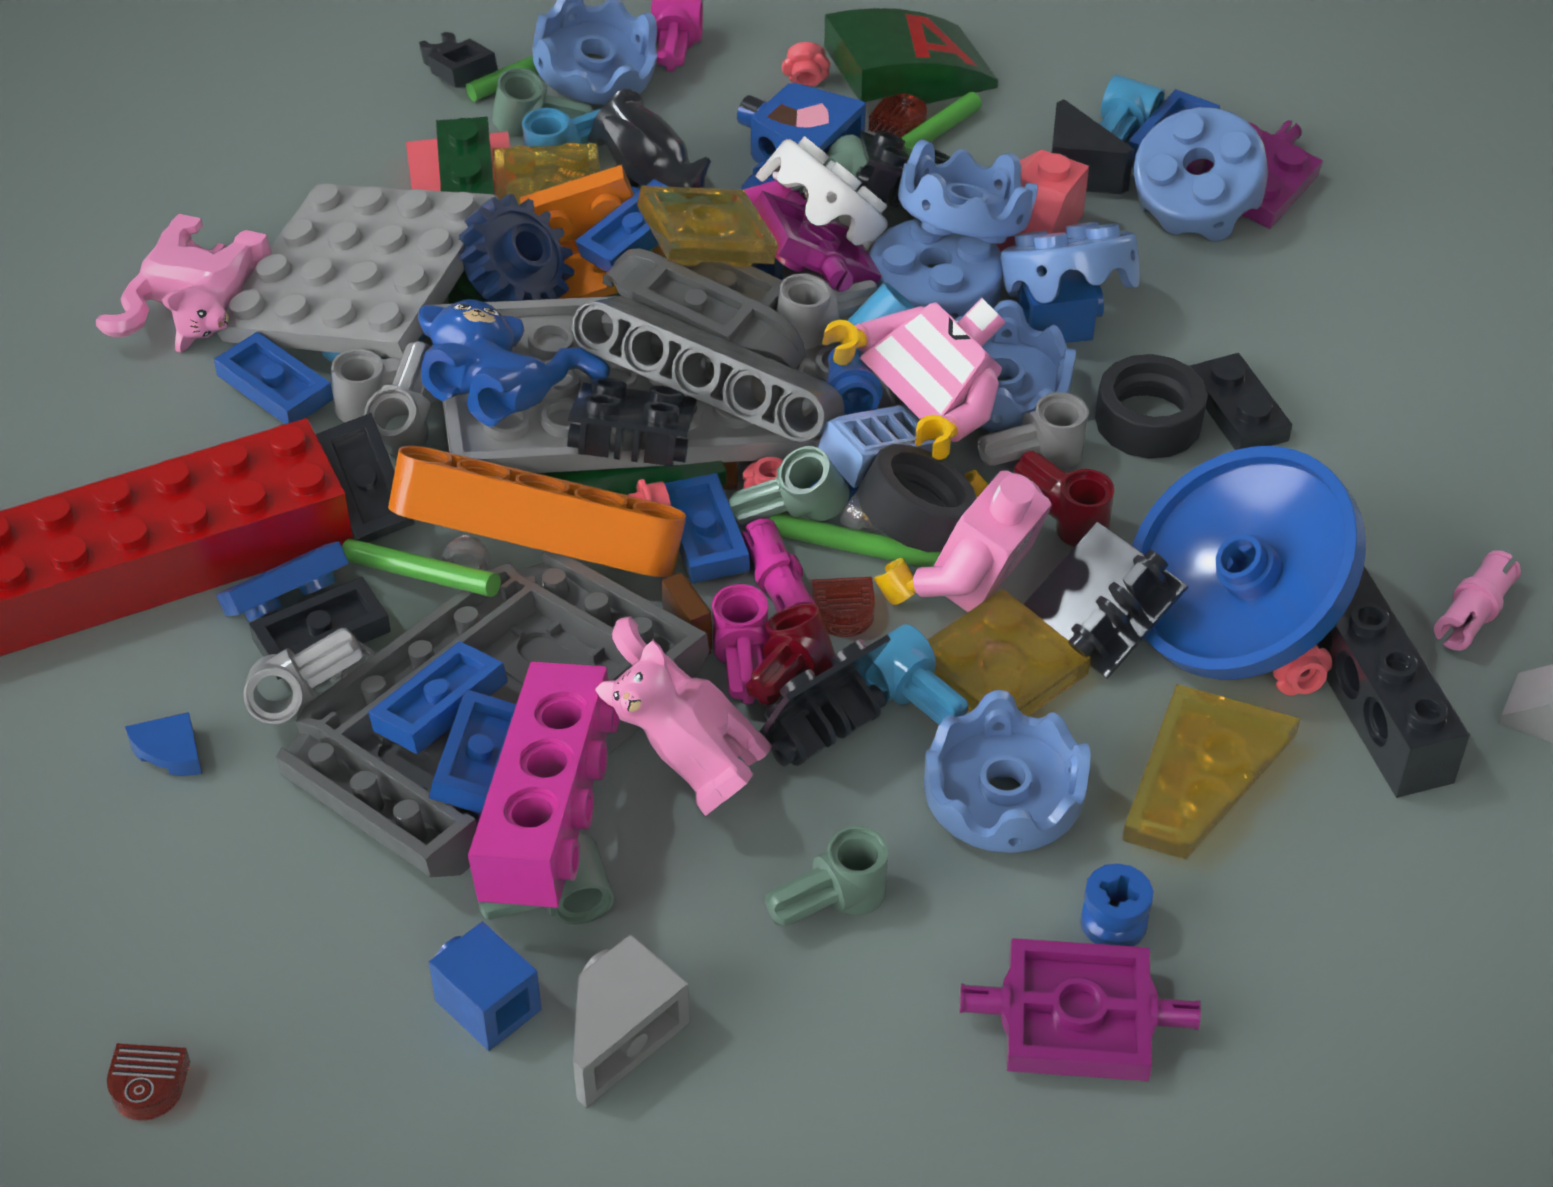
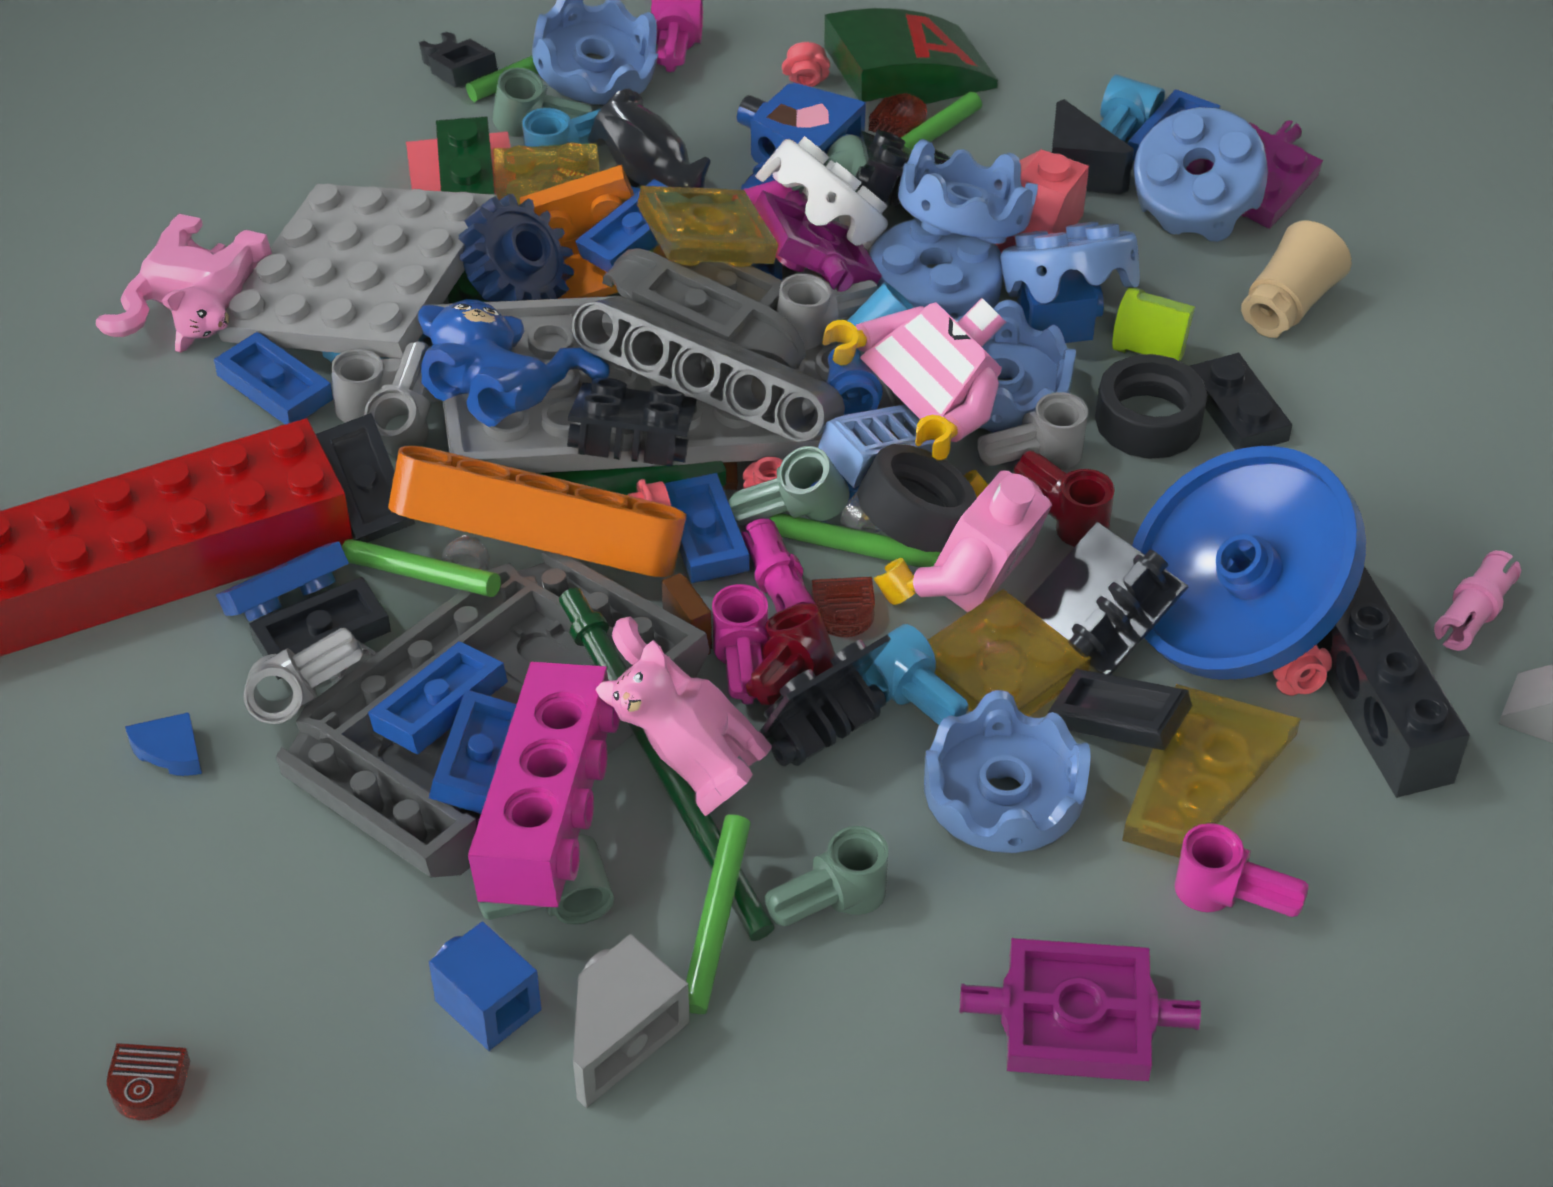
(590, 630): none -> dark green bar
(716, 912): none -> bright green bar
(1122, 708): none -> black tile
(1125, 921): blue wheel -> none
(1152, 324): none -> lime tile
(1218, 870): none -> dark pink axle
(1297, 276): none -> tan plant

